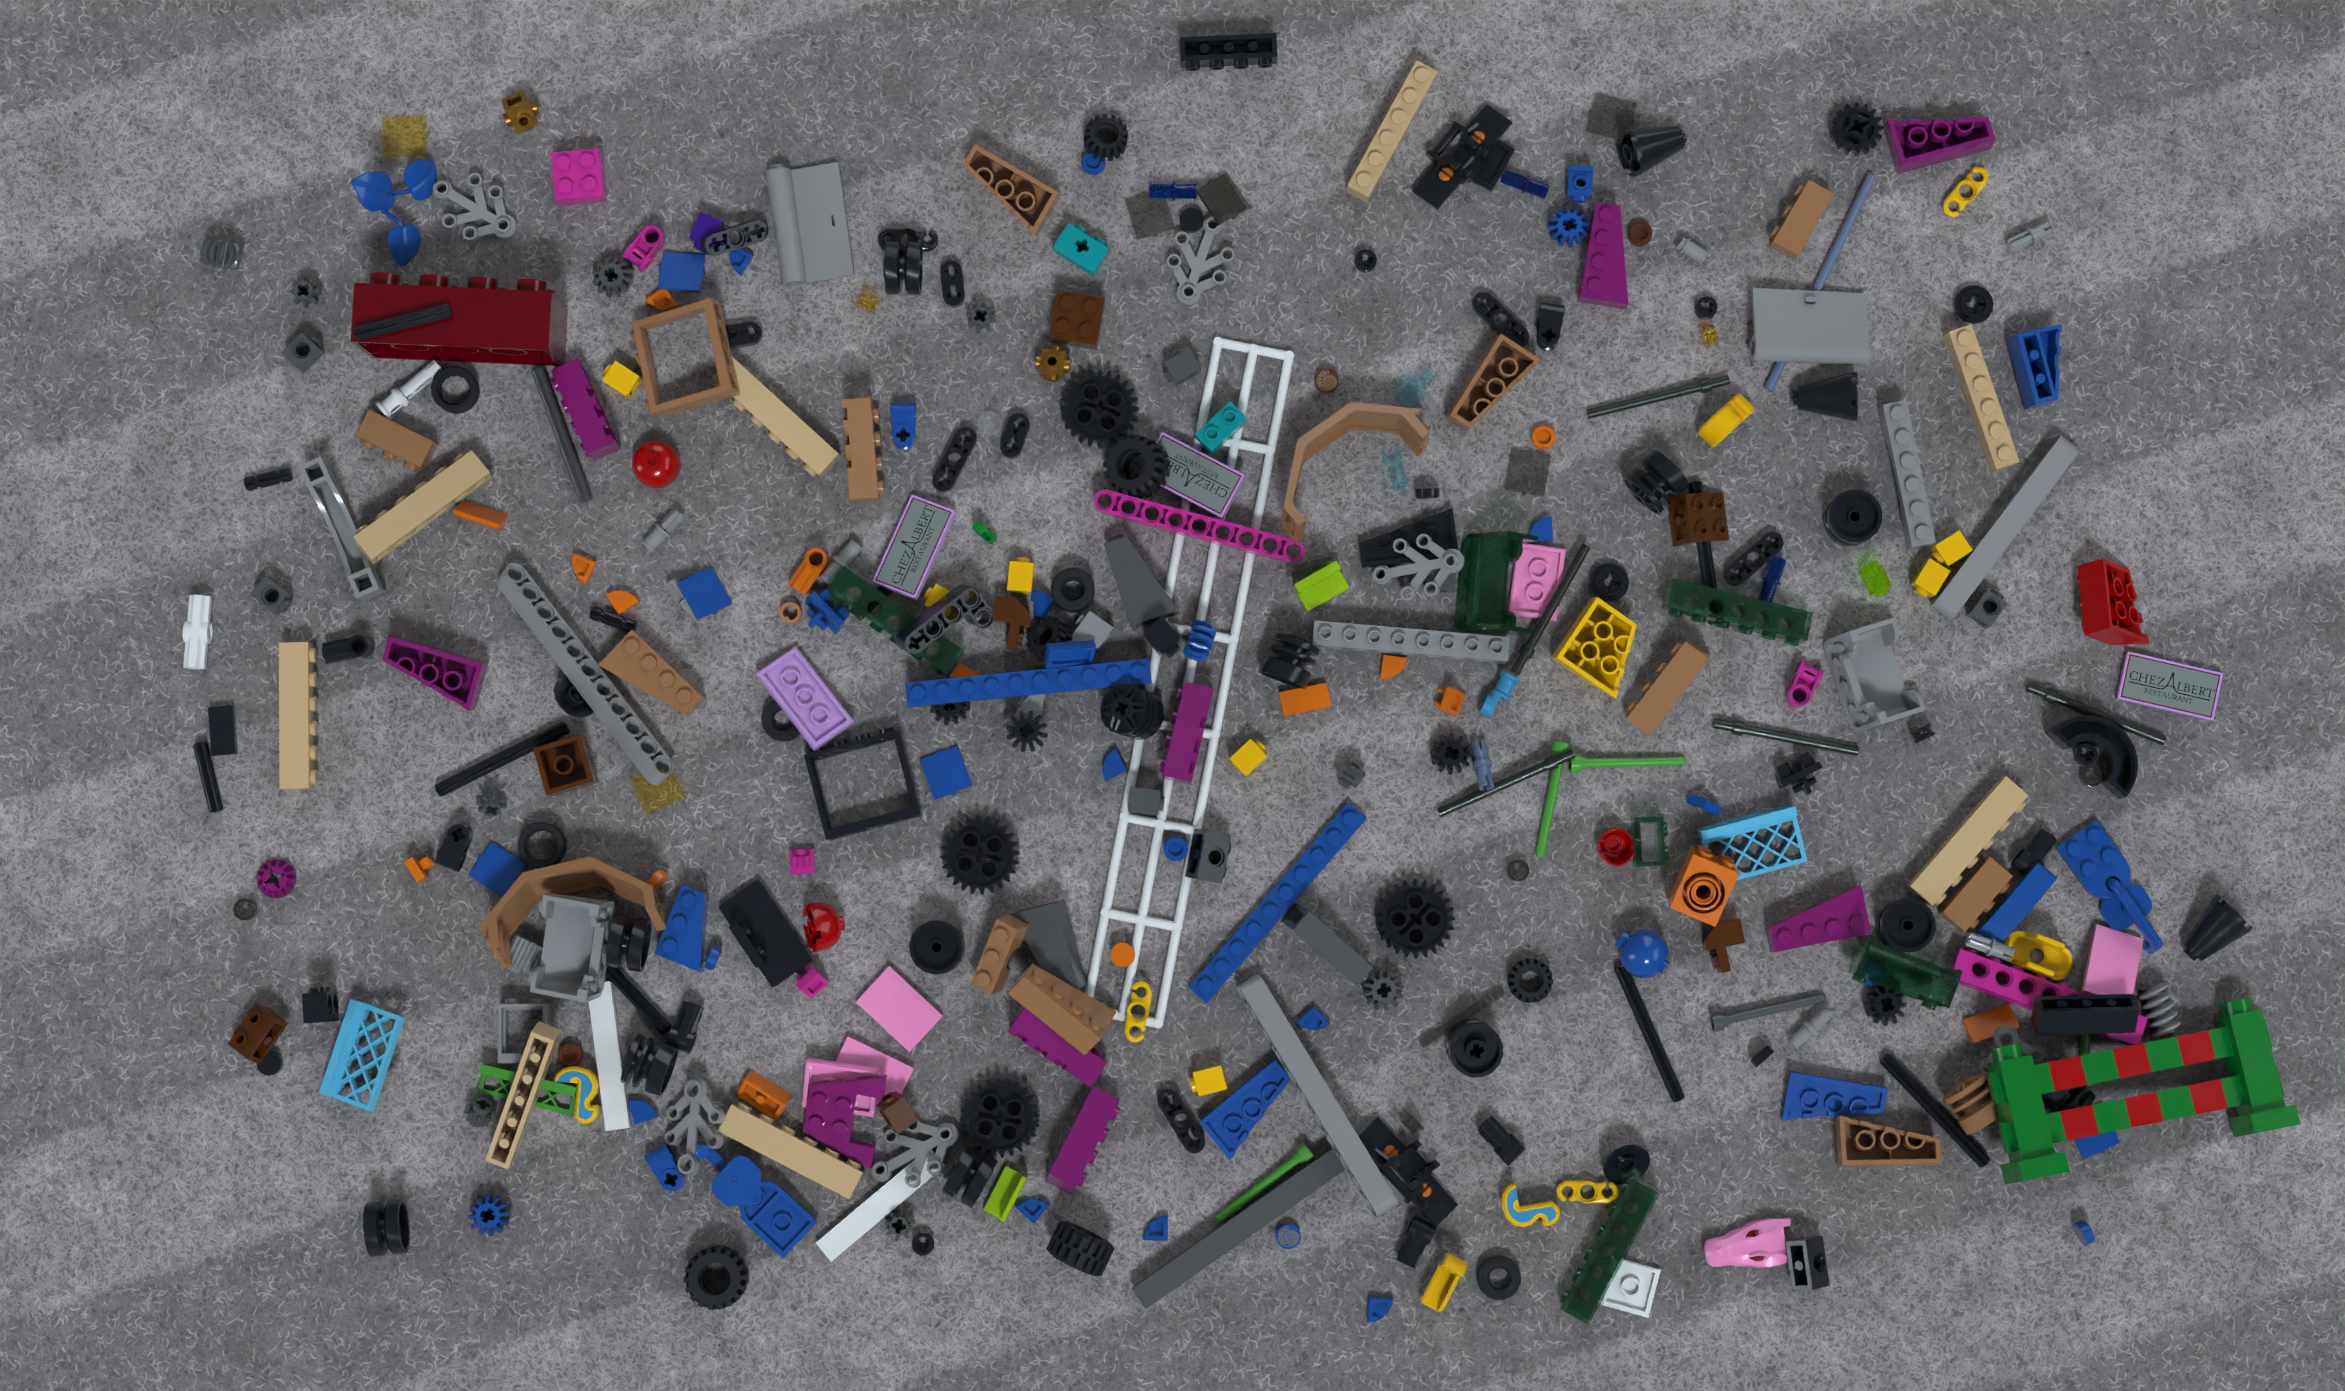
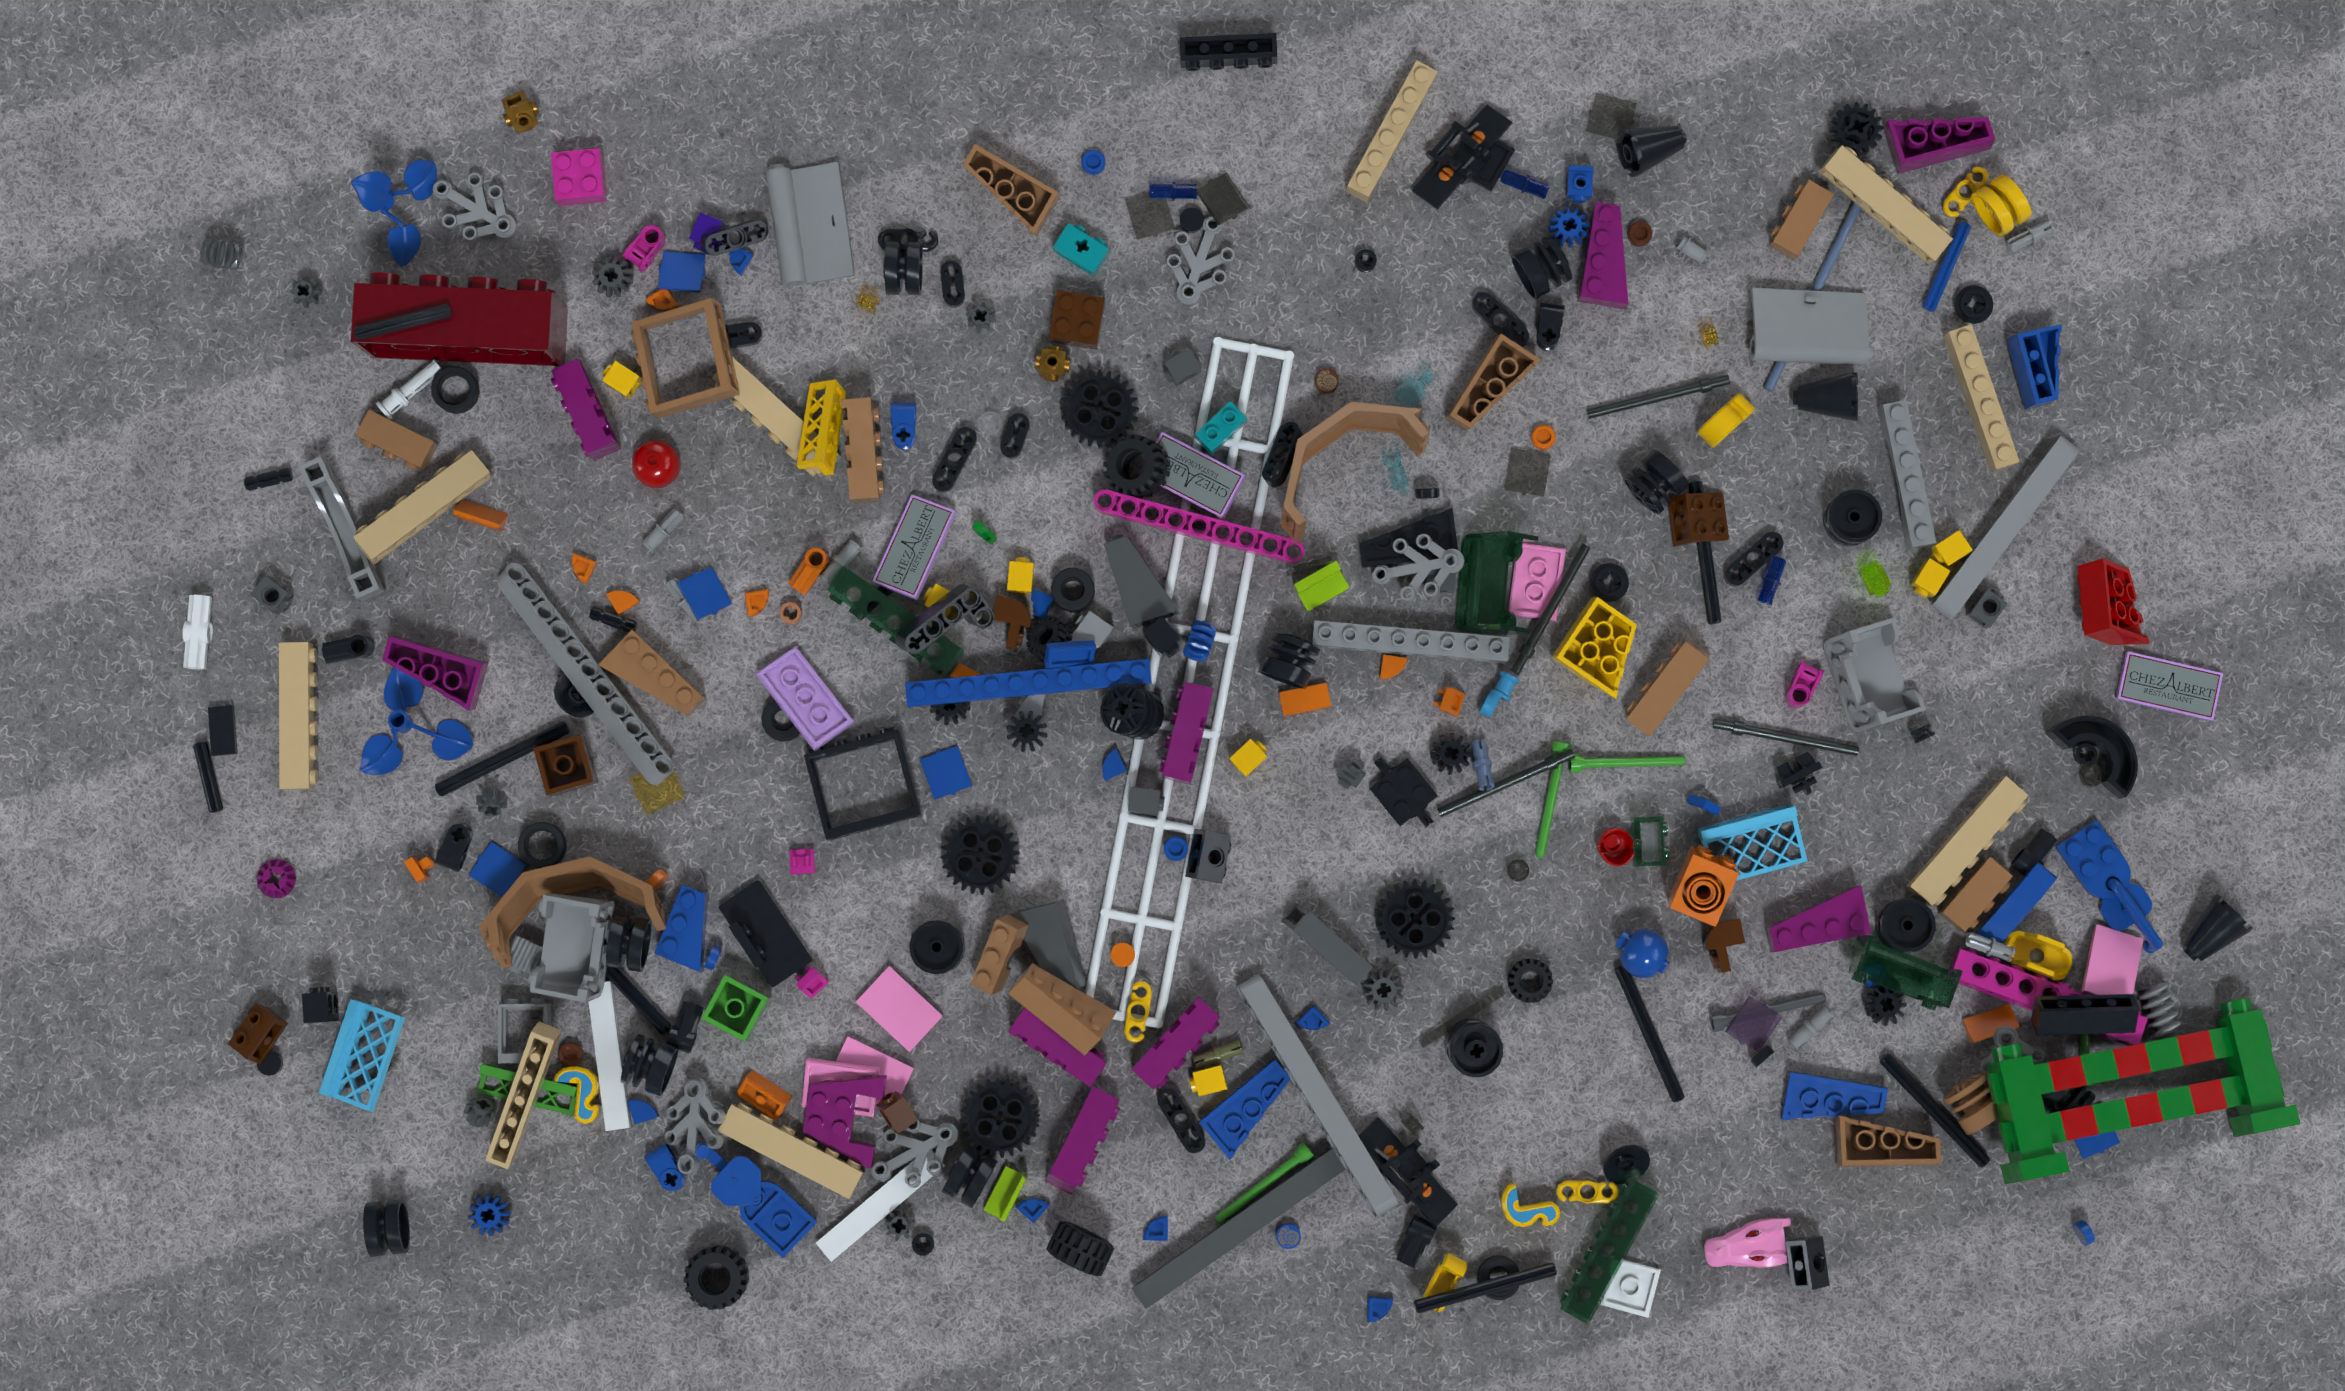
(240, 903): clear smoke bush -> none
(292, 352): dark grey brick -> none
(381, 754): none -> blue plant
(404, 136): clear yellow piece -> none
(561, 434): dark grey axle -> none
(736, 1008): none -> bright green brick
(756, 601): none -> orange tile
(822, 614): blue hips -> none
(822, 926): red cylinder -> none
(828, 424): none -> yellow fence
(1107, 125): black tyre -> none
(1175, 1043): none -> magenta wedge
(1217, 1054): none -> olive pin
(1277, 902): blue plate -> none
(1283, 464): none -> black beam
(1403, 792): none -> black plate
(1485, 1287): none -> black axle
(1504, 1144): black piece -> none
(1543, 529): blue tile -> none
(1545, 265): none -> black wheel
(1713, 309): black bush -> none
(1753, 1024): none -> clear purple piece
(1797, 620): clear green brick -> none
(1885, 204): none -> tan brick
(1946, 266): none -> blue axle
(2001, 205): none -> yellow wheel
(2051, 695): pearl dark grey bar -> none

